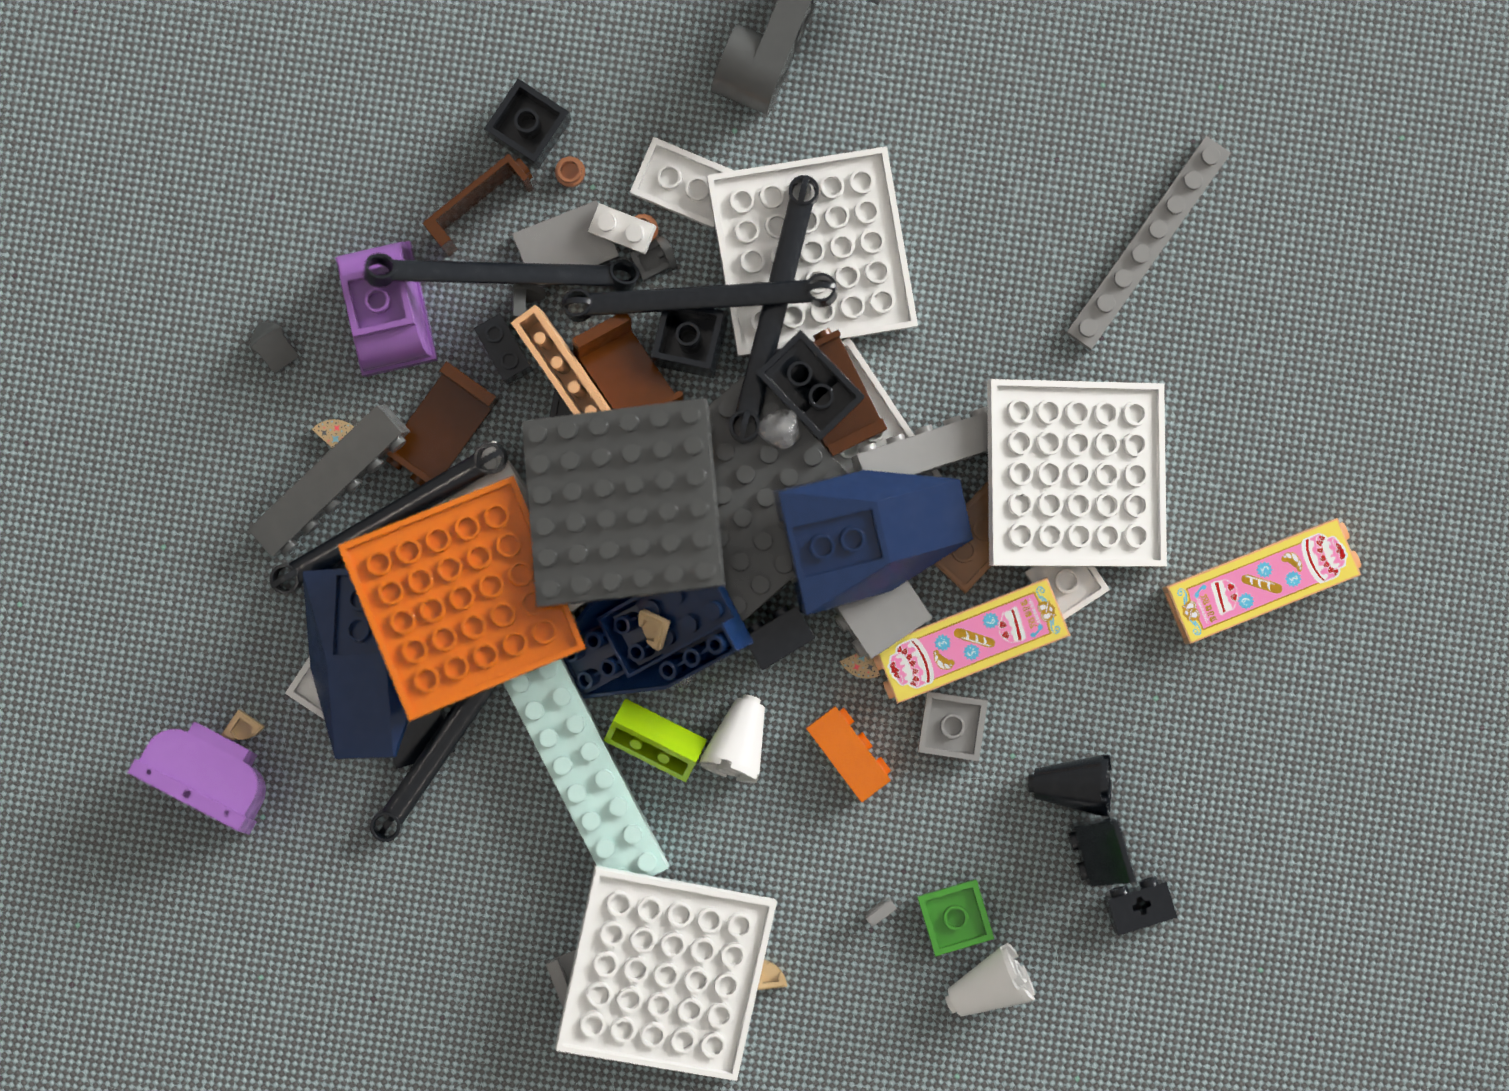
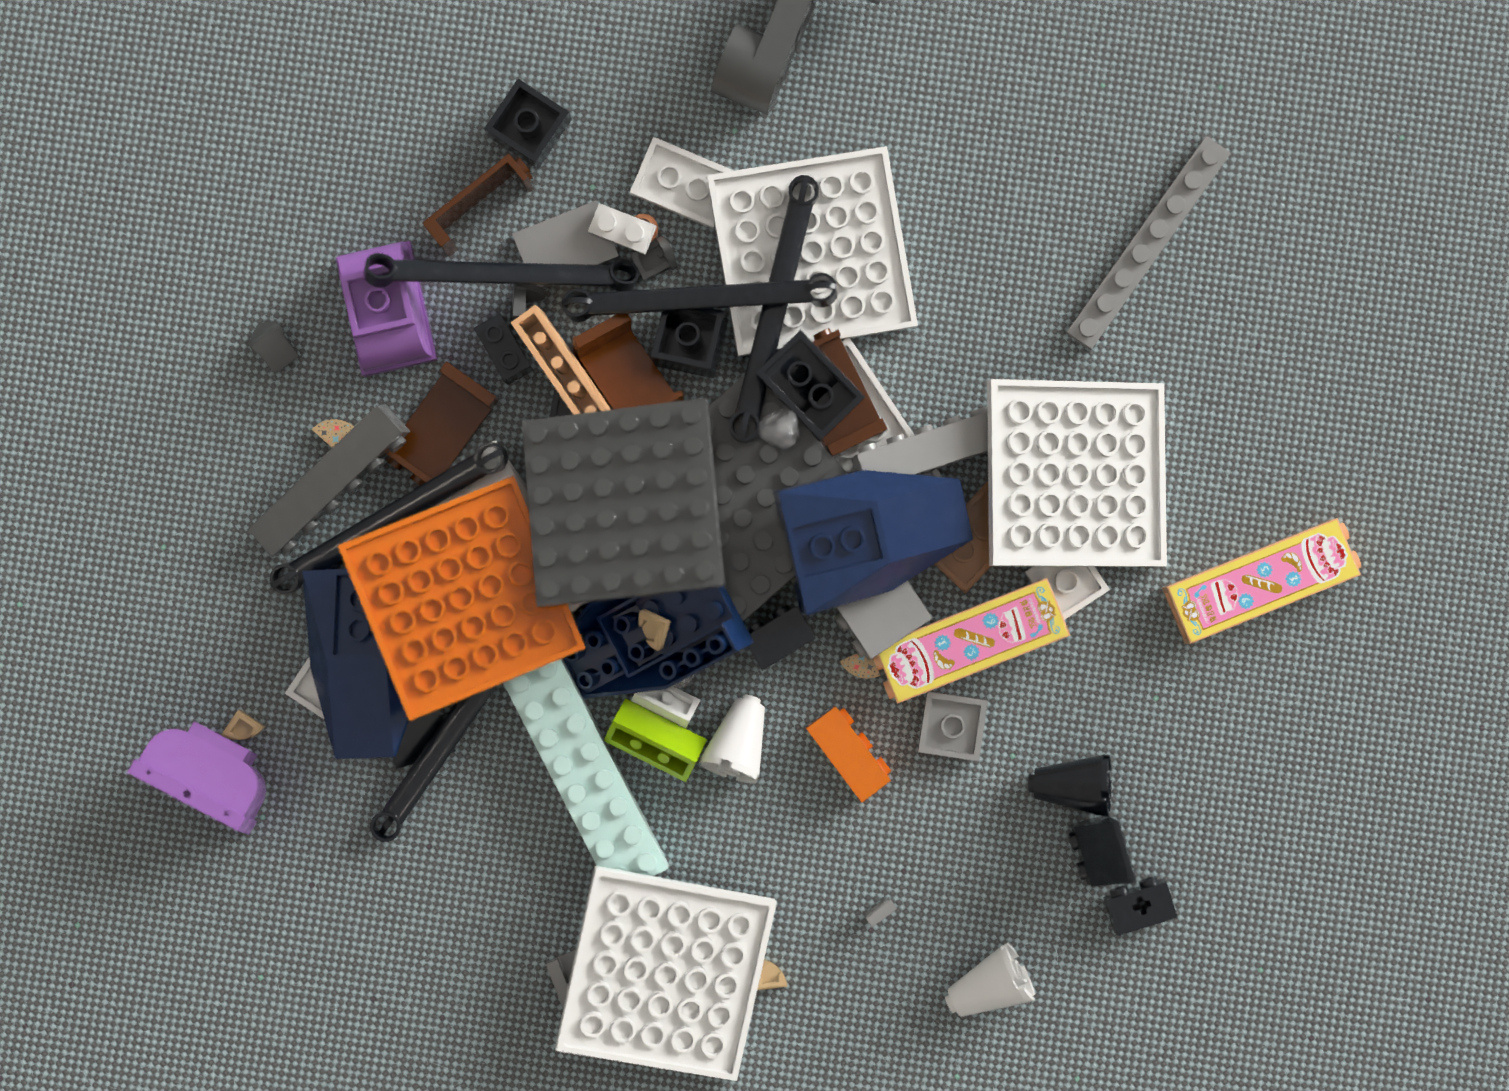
(570, 171): nougat plate -> none
(669, 703): none -> white plate
(955, 917): bright green plate -> none

